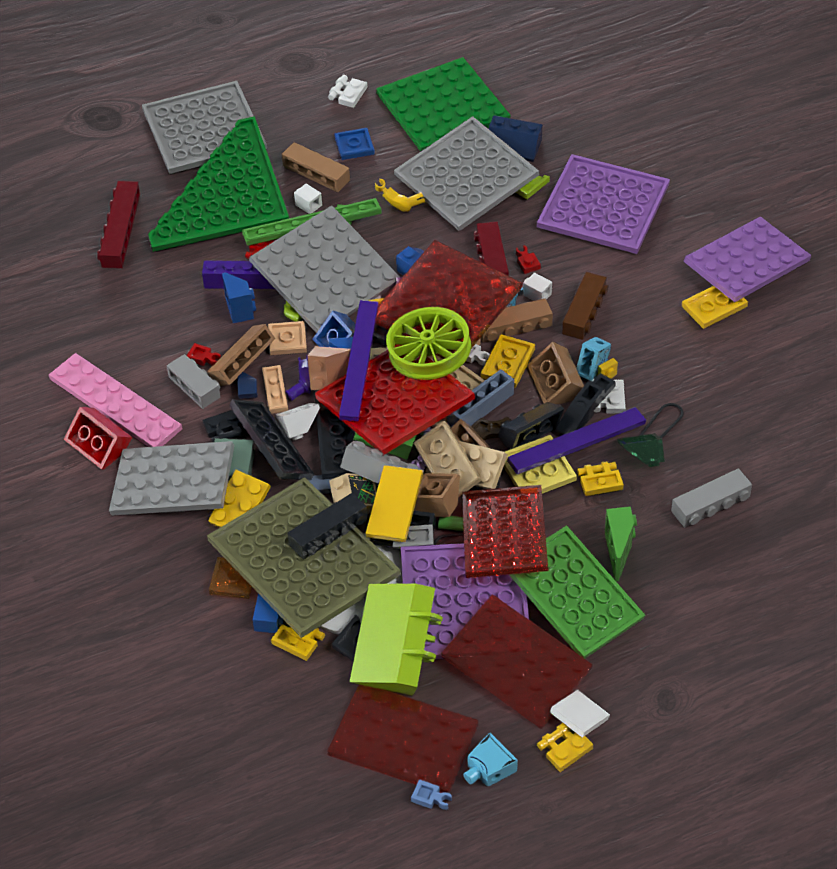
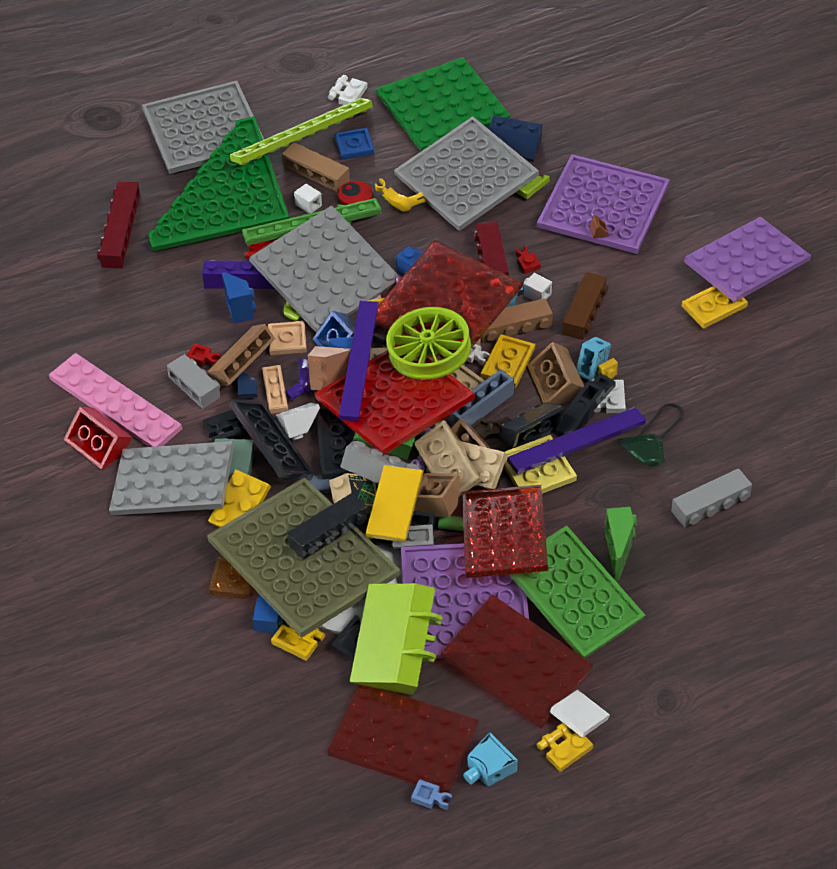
(298, 132): none -> lime plate
(354, 192): none -> red tile
(598, 228): none -> dark orange slope
(600, 482): yellow plate -> none

